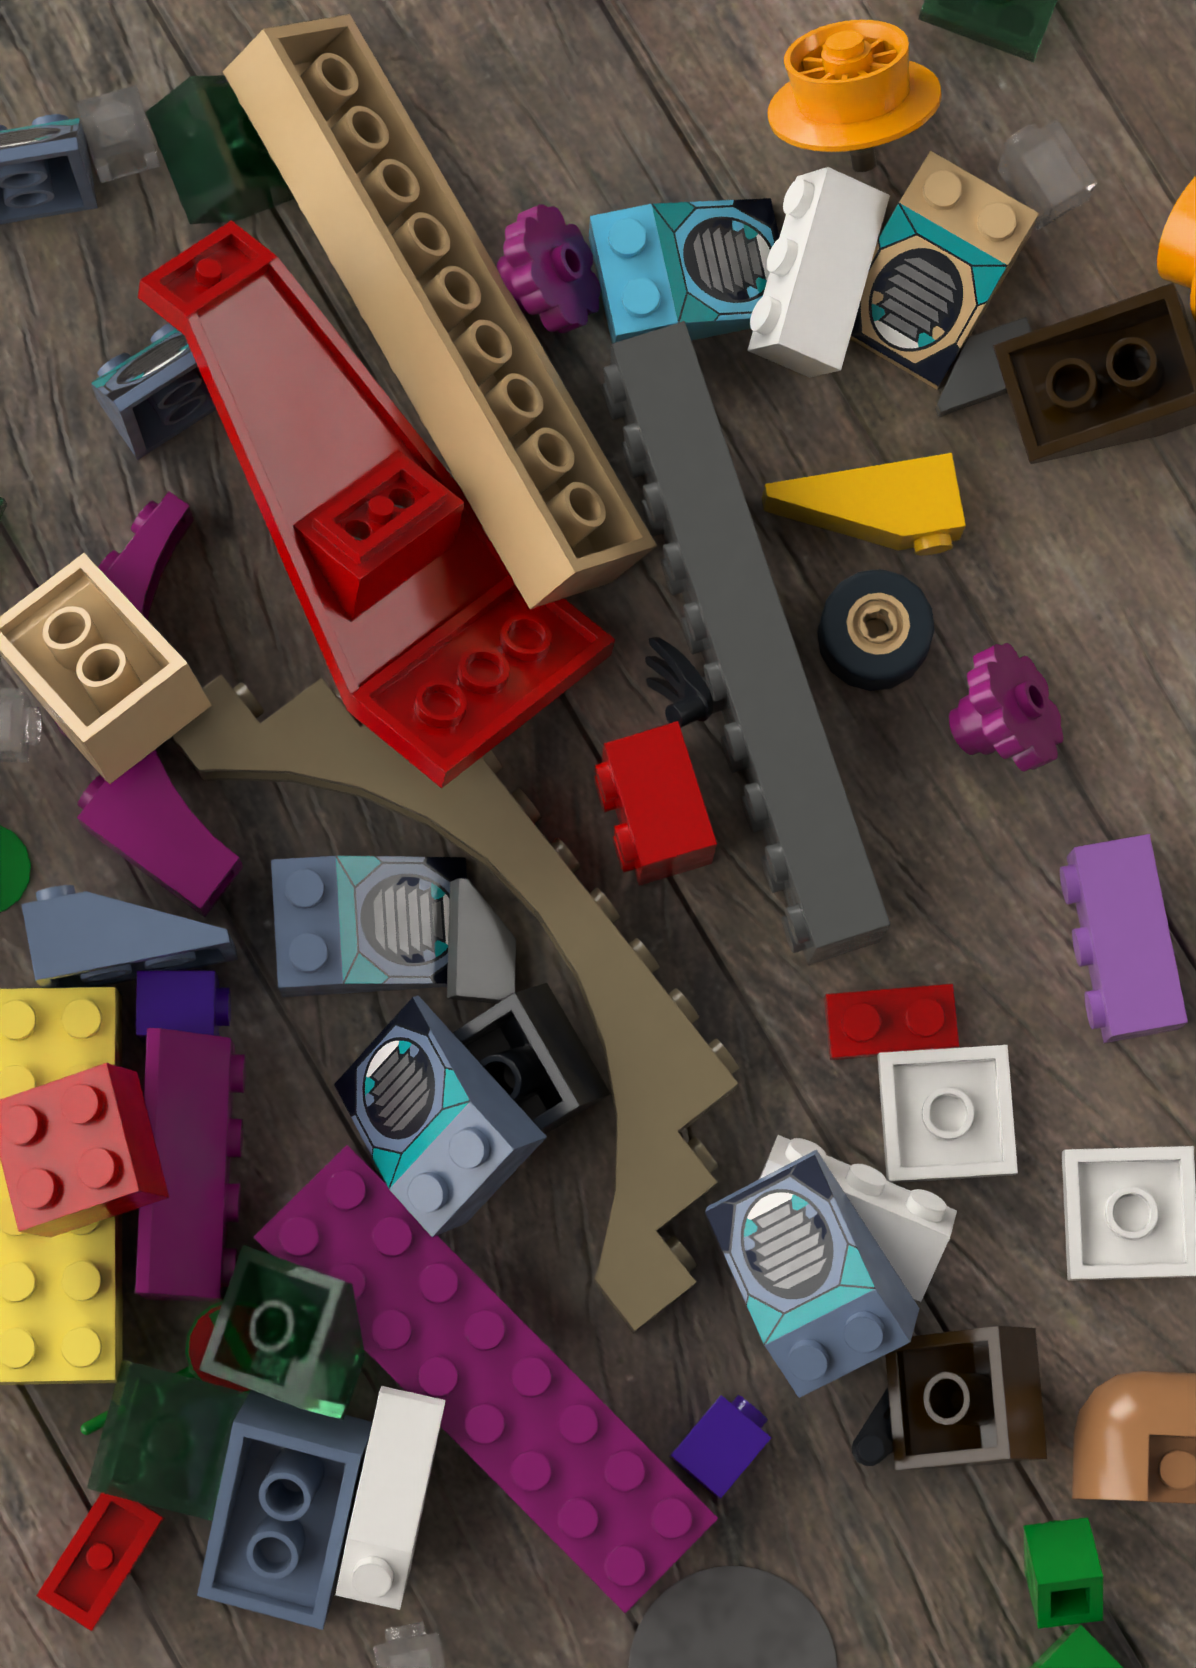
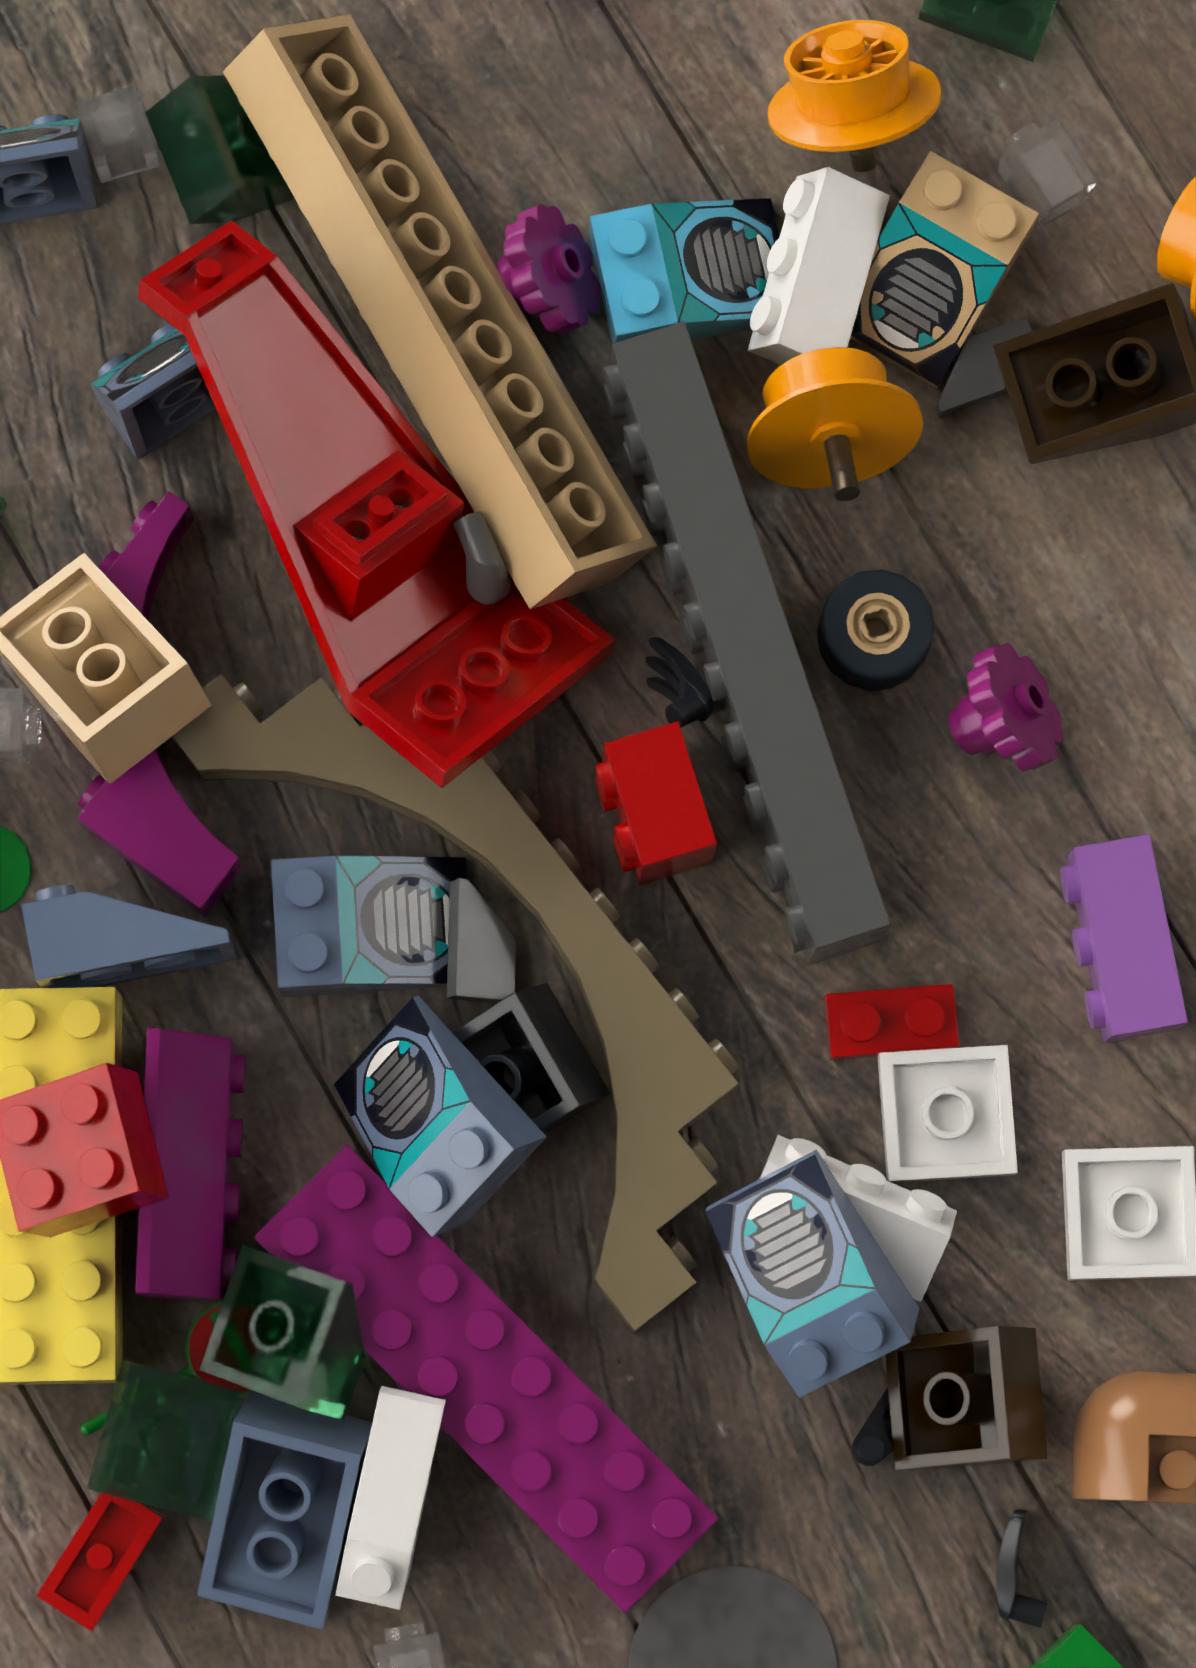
(181, 1002): dark purple brick -> none
(485, 569): none -> dark grey arm
(722, 1444): dark purple brick -> none
(832, 422): none -> light orange piece
(885, 504): yellow slope -> none
(1010, 1603): none -> black piece
(1063, 1572): green brick -> none

